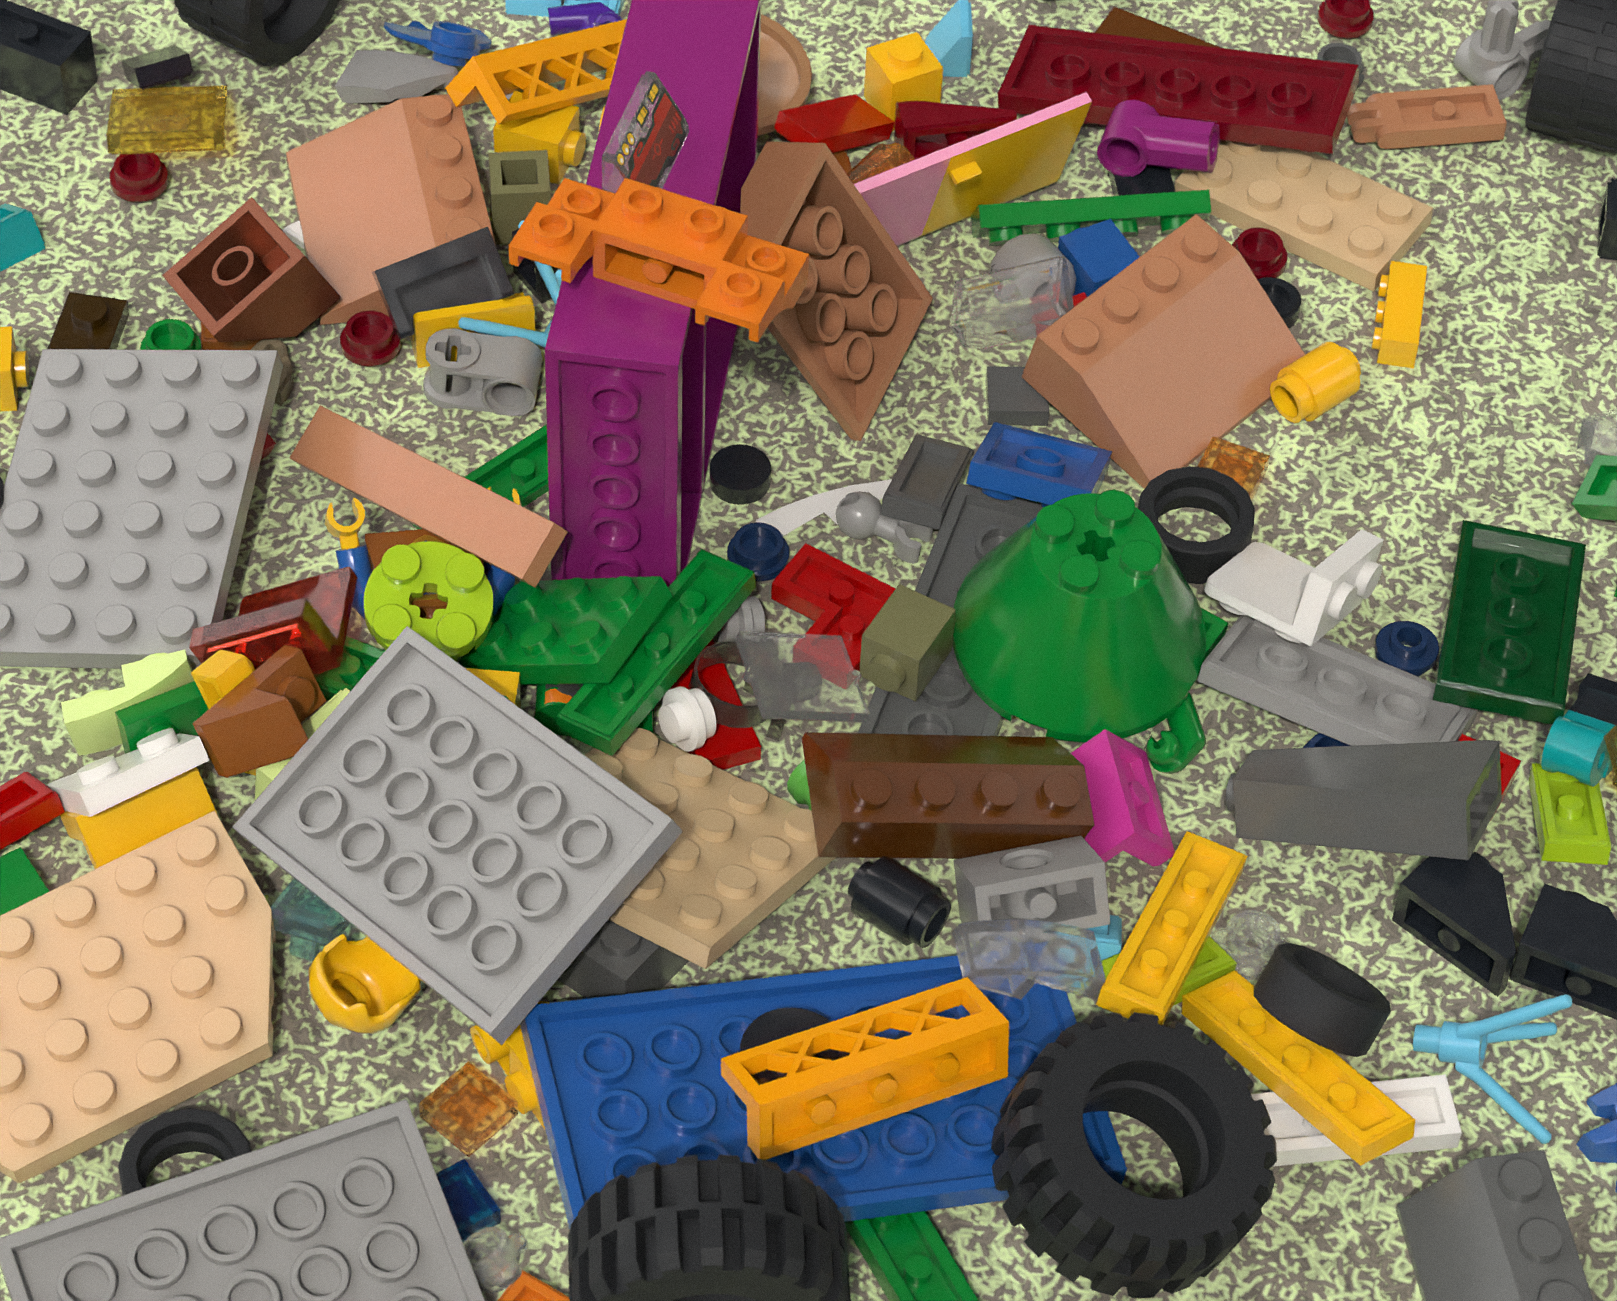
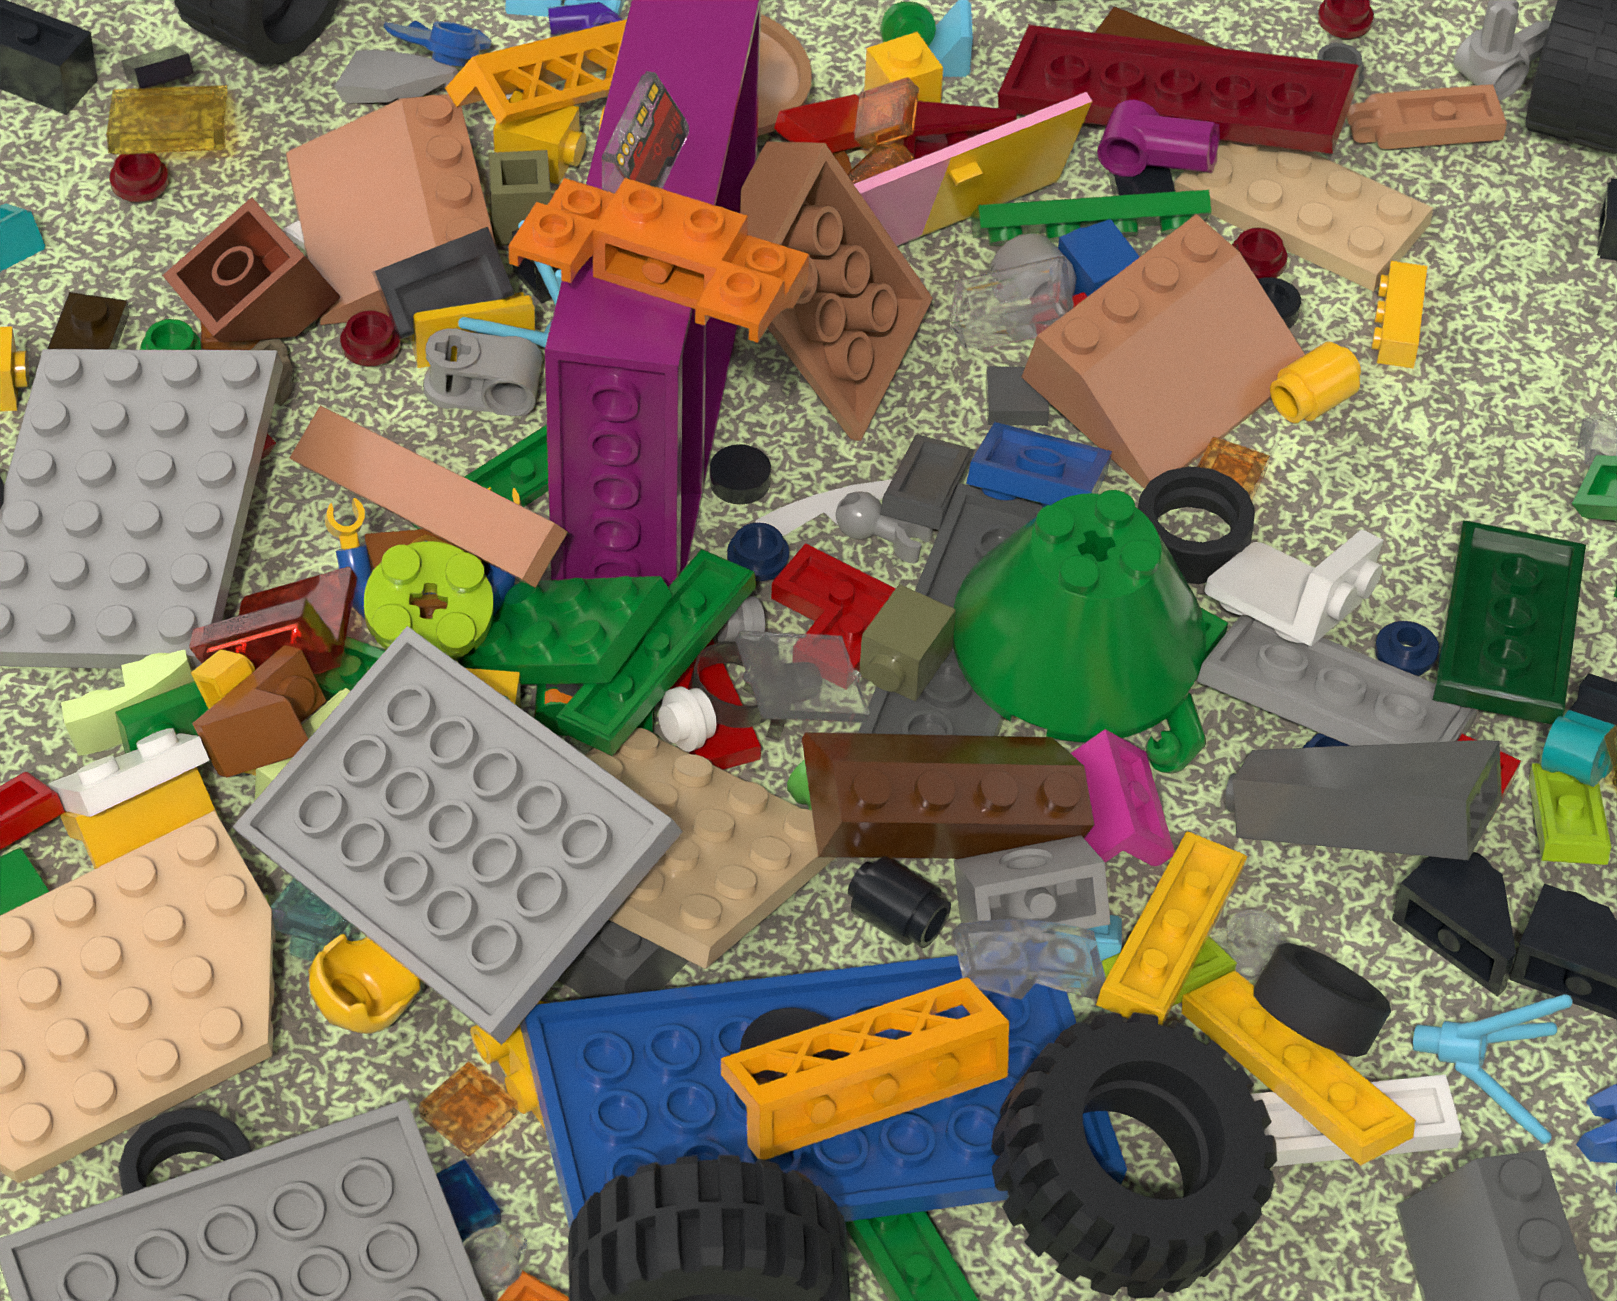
(886, 113): none -> clear orange tile
(906, 19): none -> green plate

